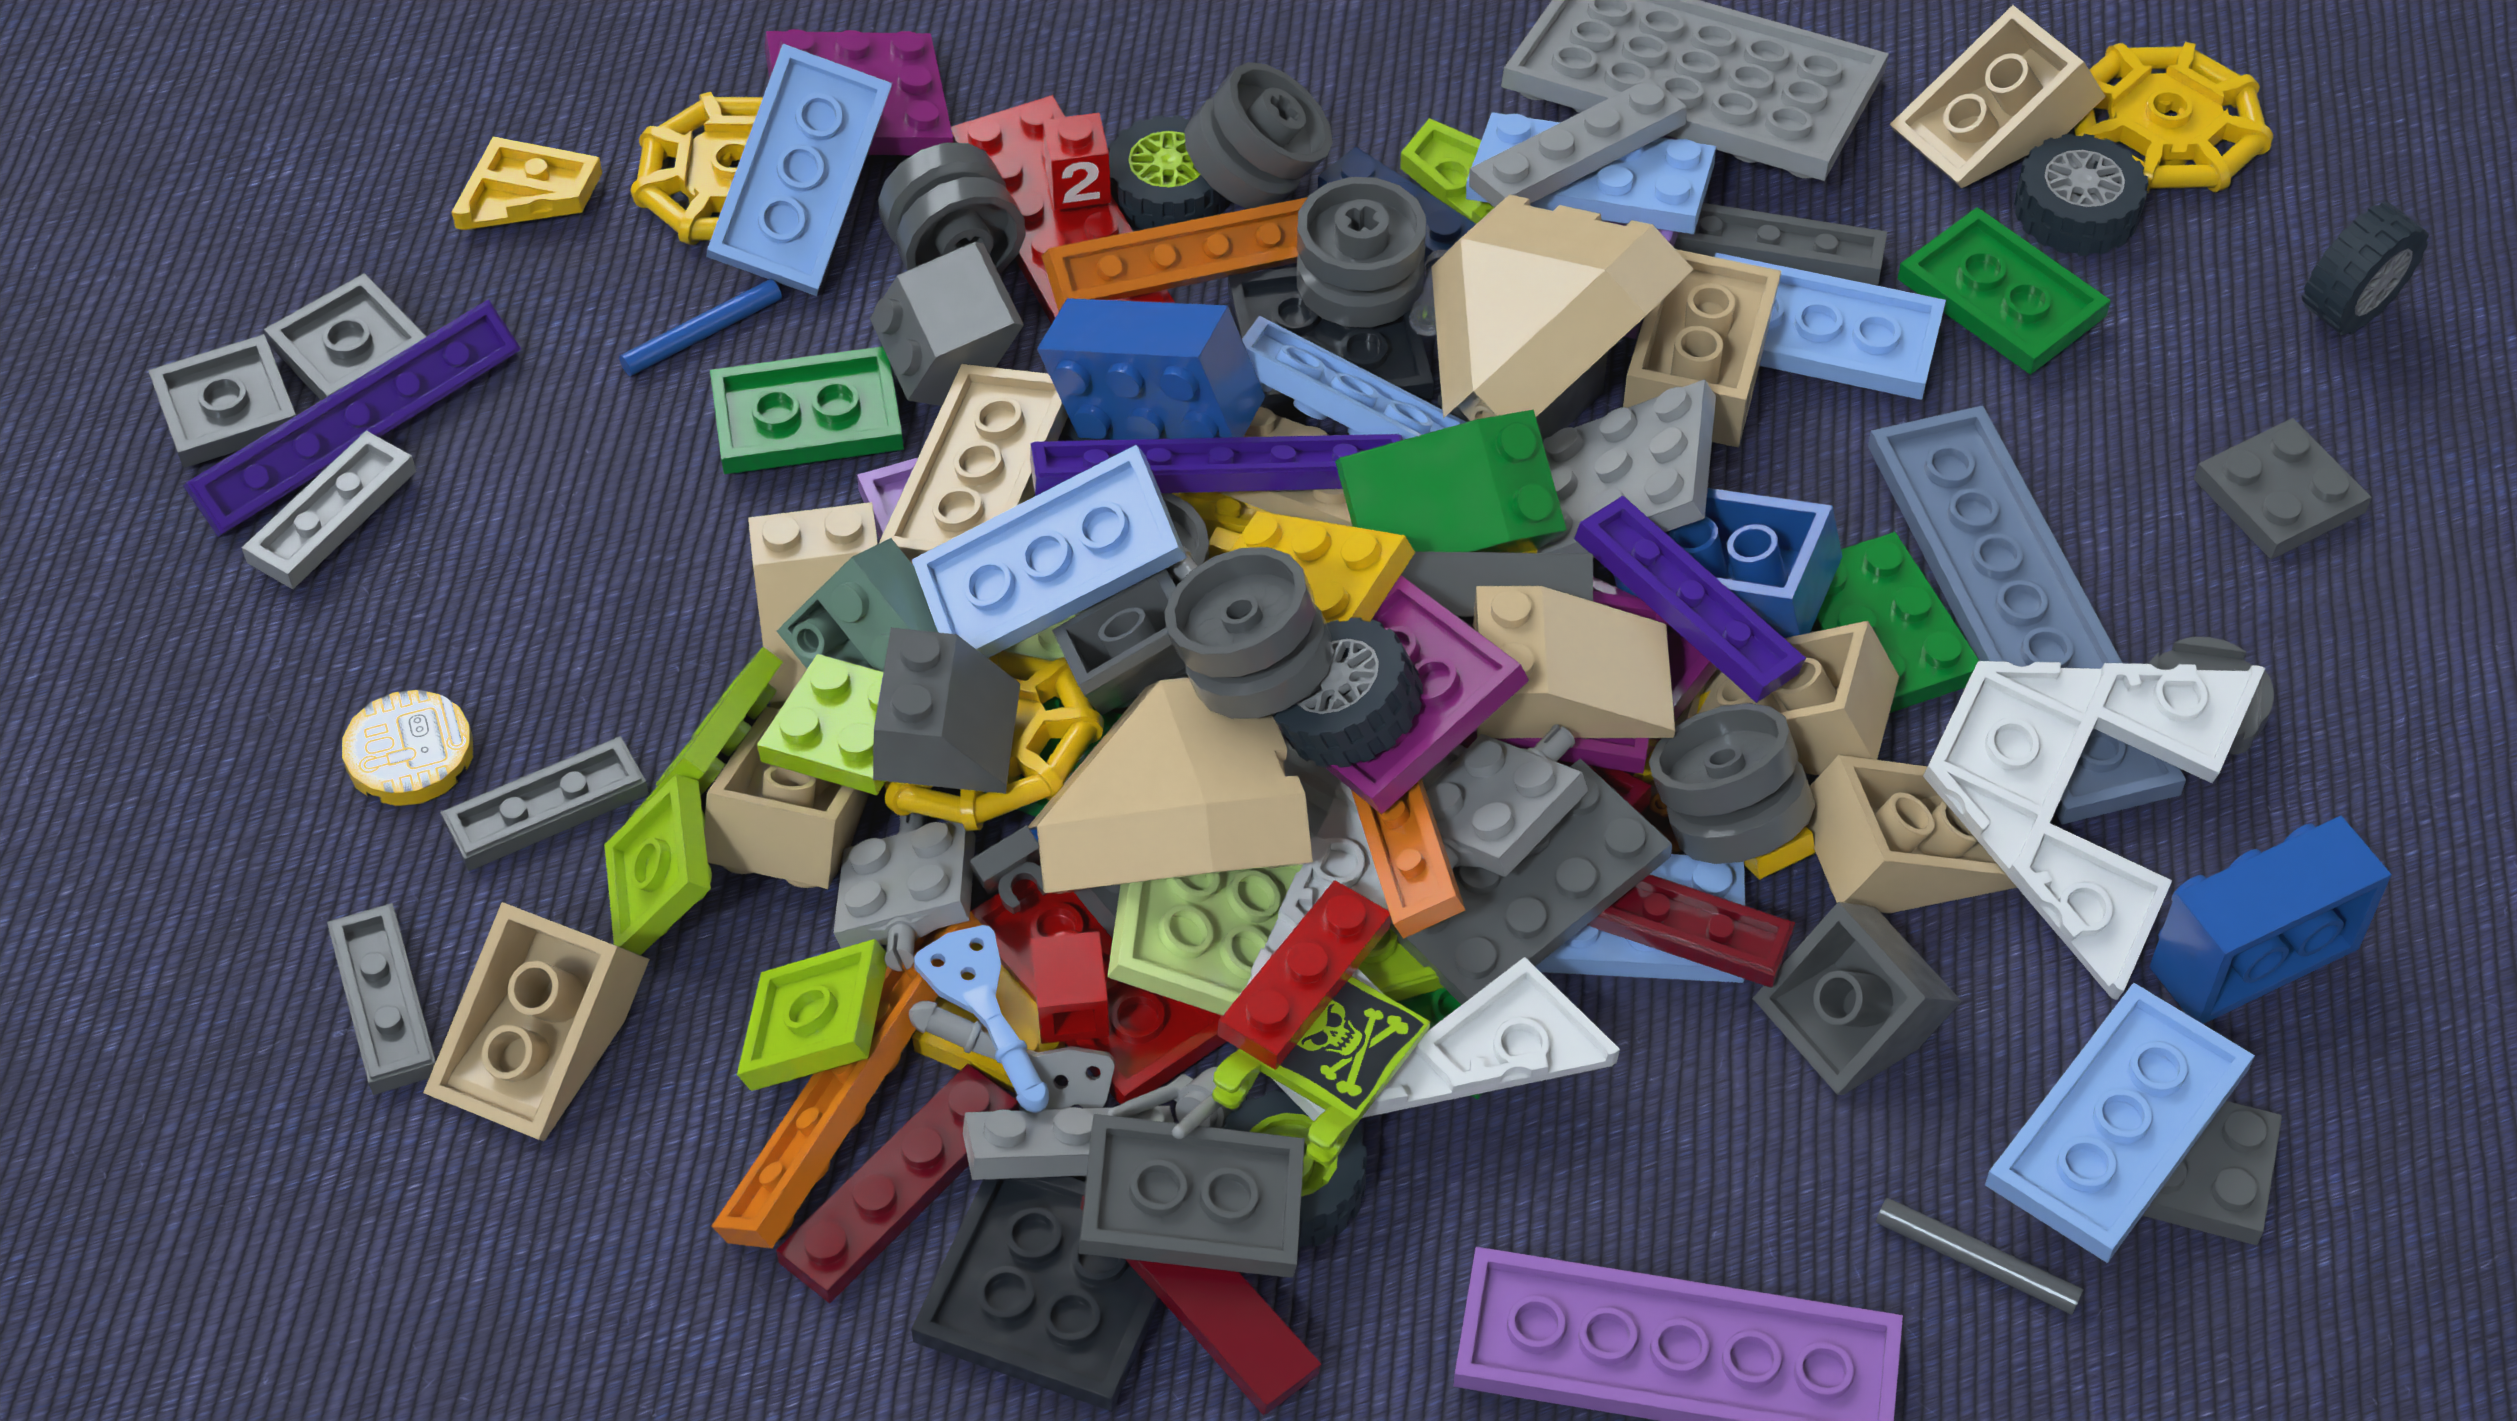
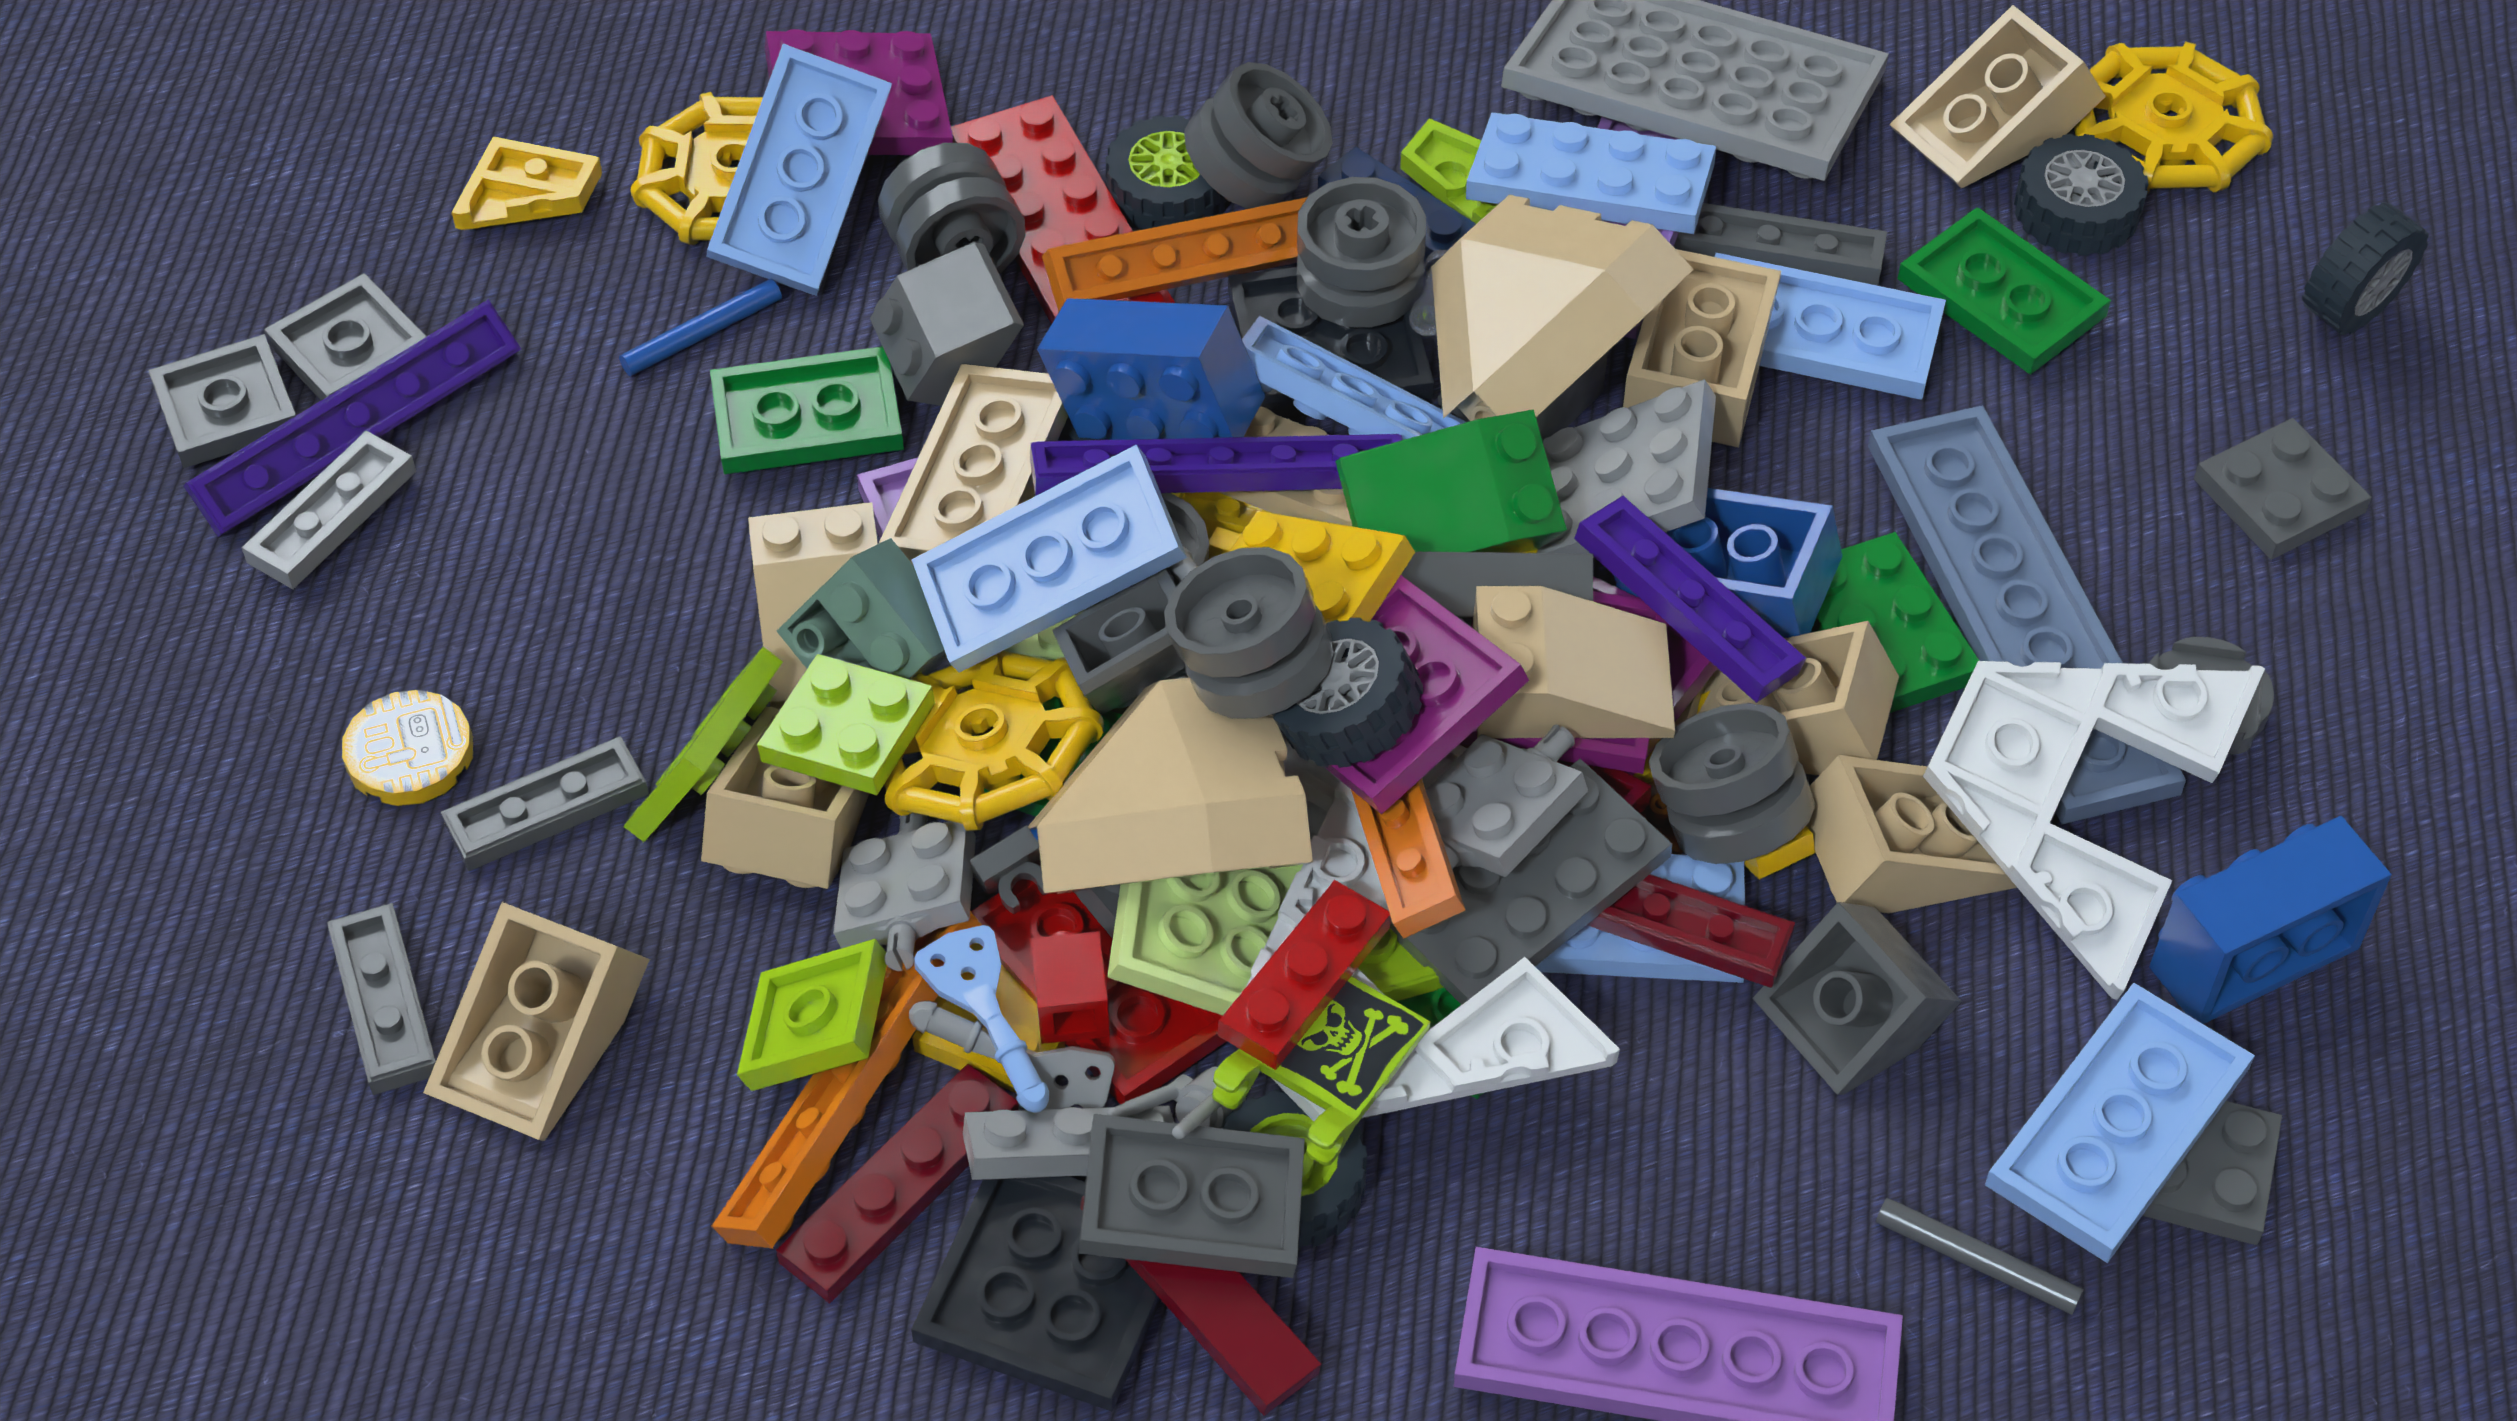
(657, 865): lime plate -> none
(943, 714): dark grey slope -> none
(1076, 161): red brick -> none
(1579, 144): light grey plate -> none

